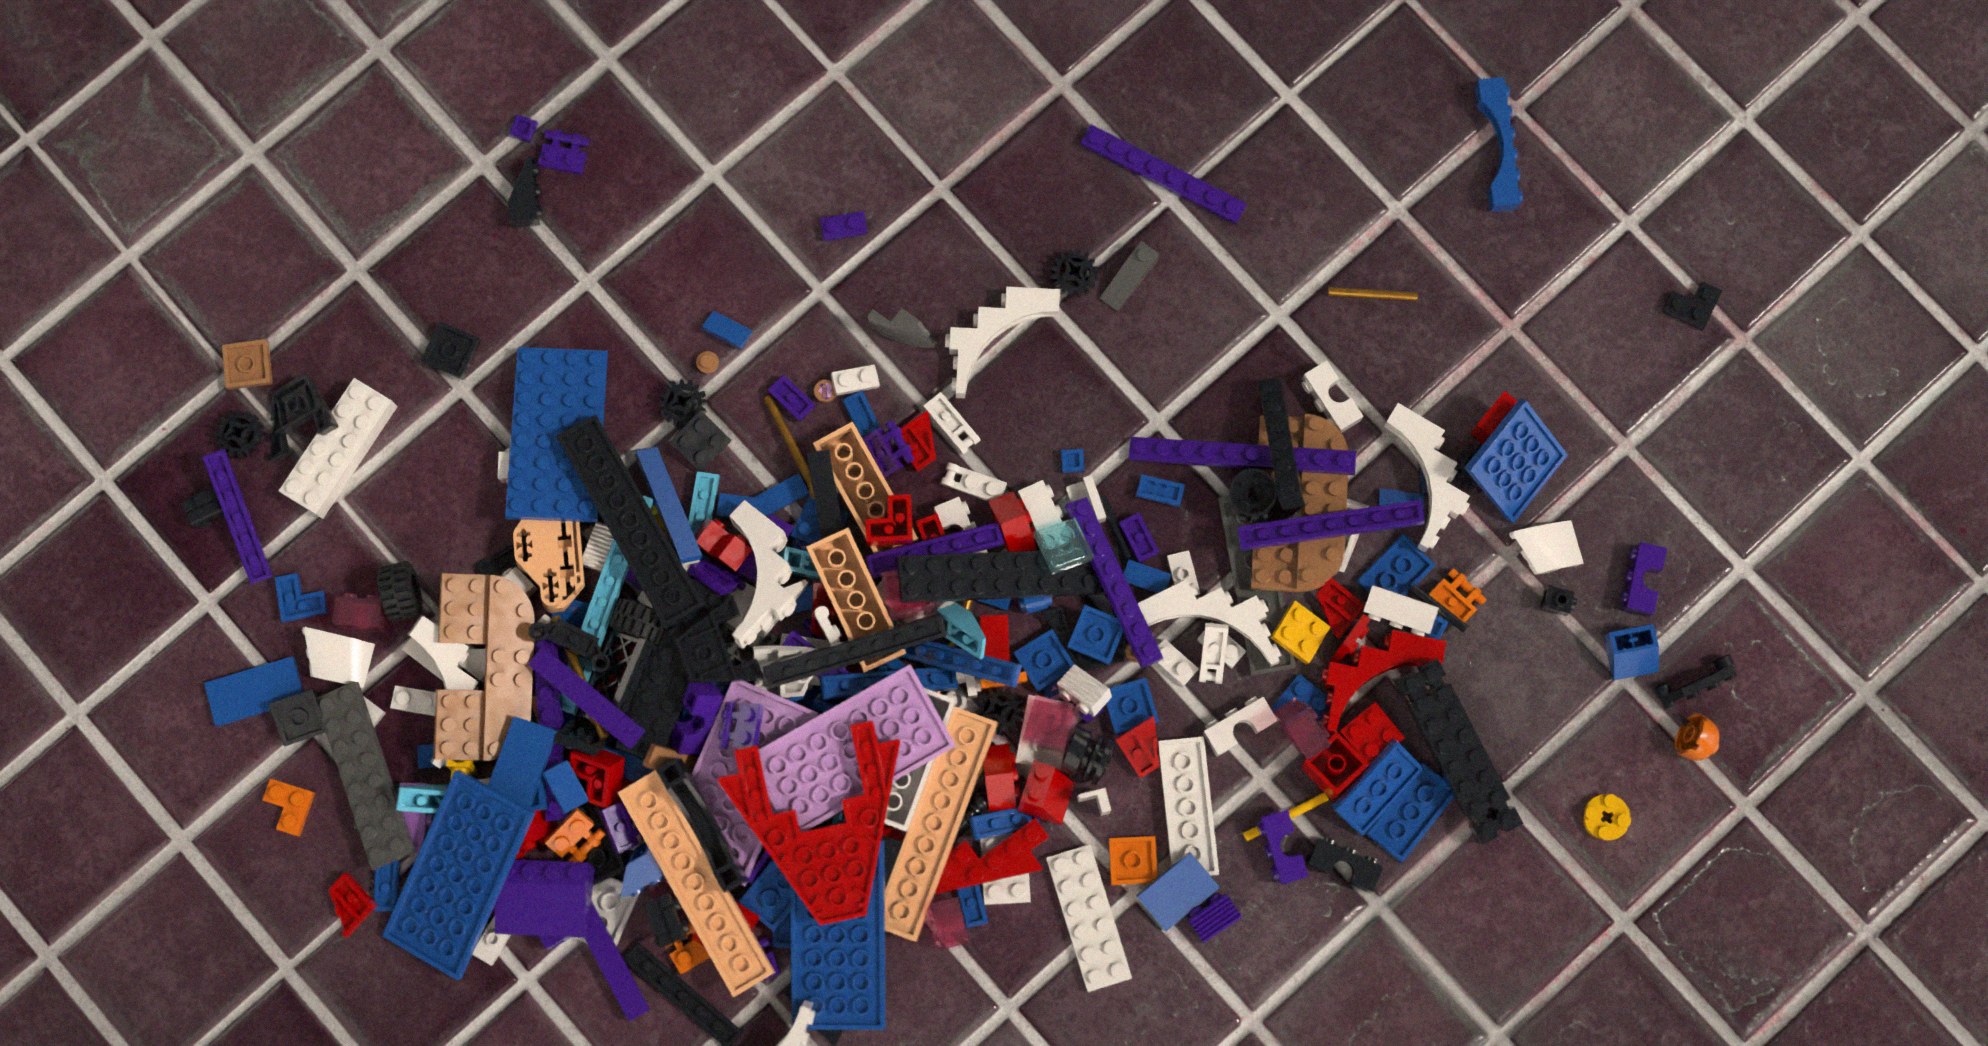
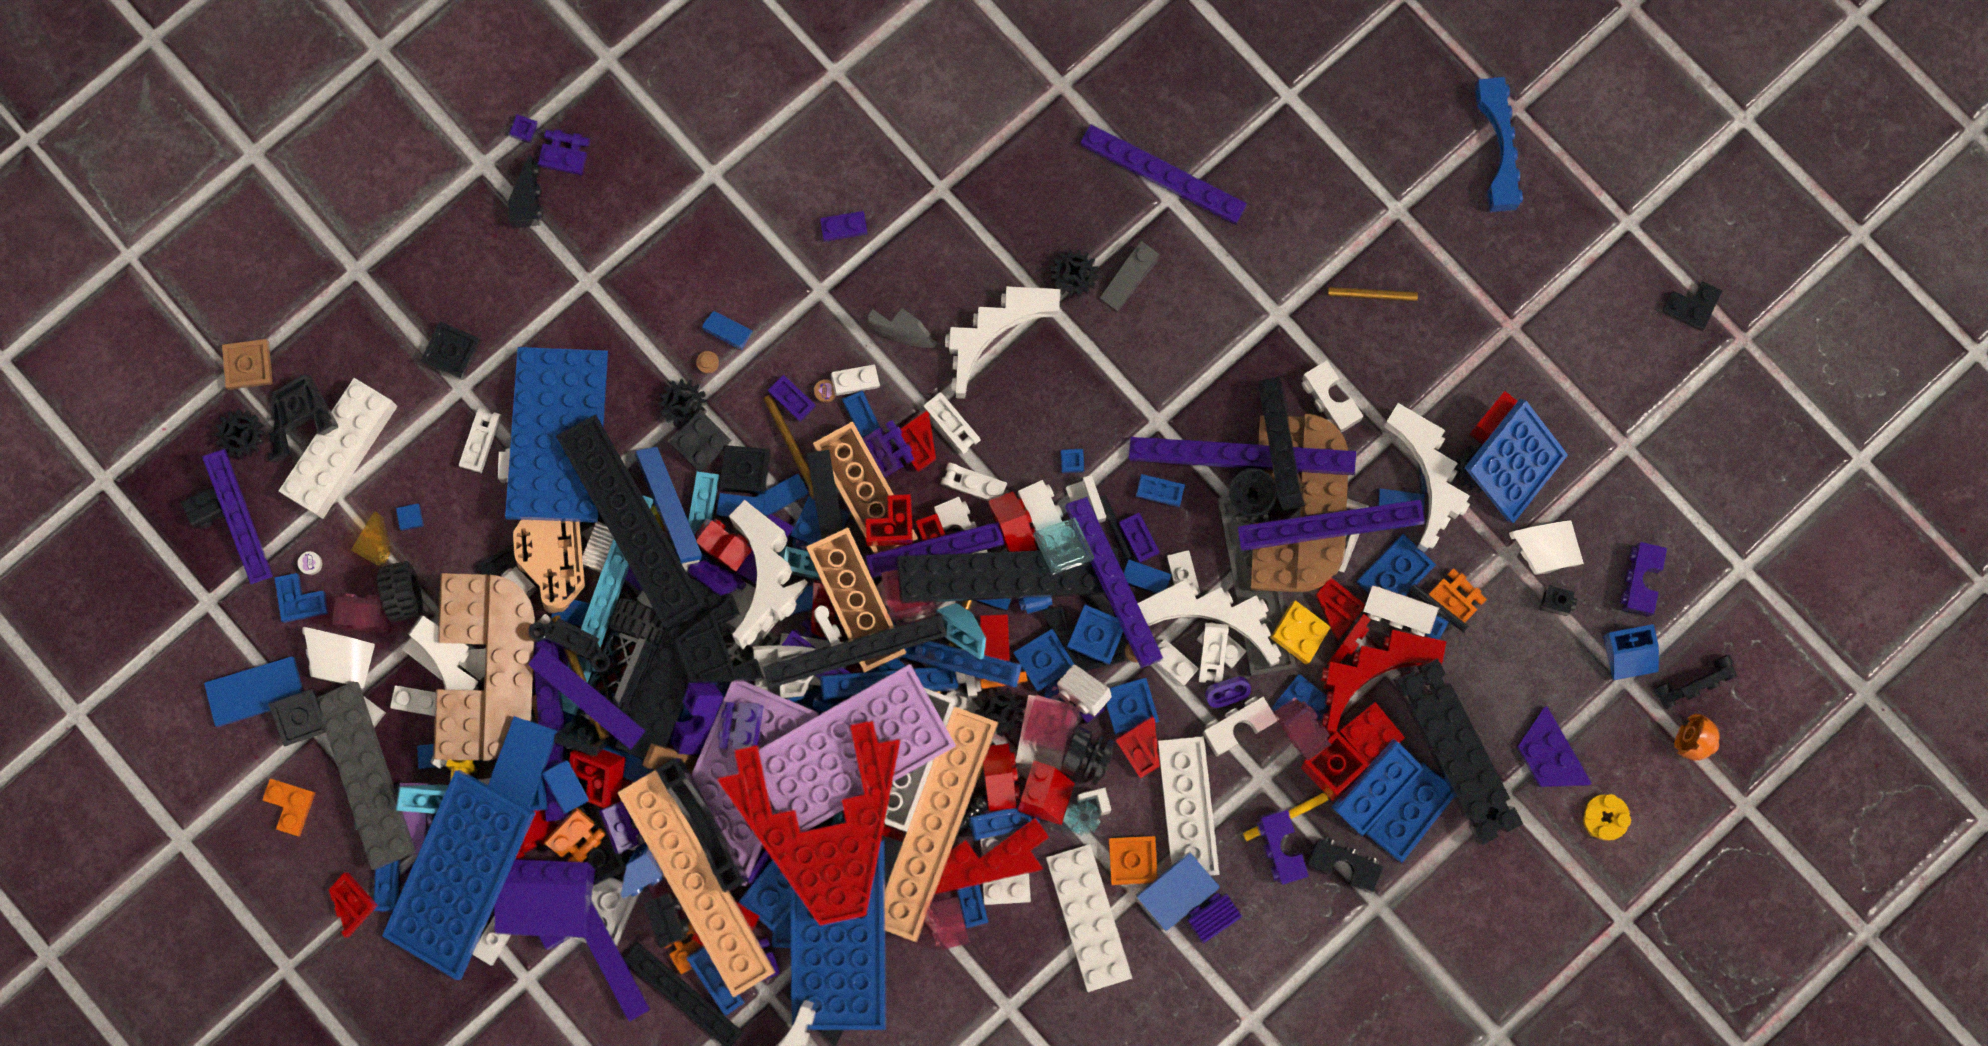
(310, 563): none -> white tile
(373, 541): none -> clear yellow slope
(410, 517): none -> blue tile
(479, 441): none -> white plate
(713, 981): none -> blue tile
(745, 469): none -> black plate
(1083, 827): none -> clear light blue brick
(1227, 692): none -> dark purple plate
(1550, 754): none -> dark purple wing

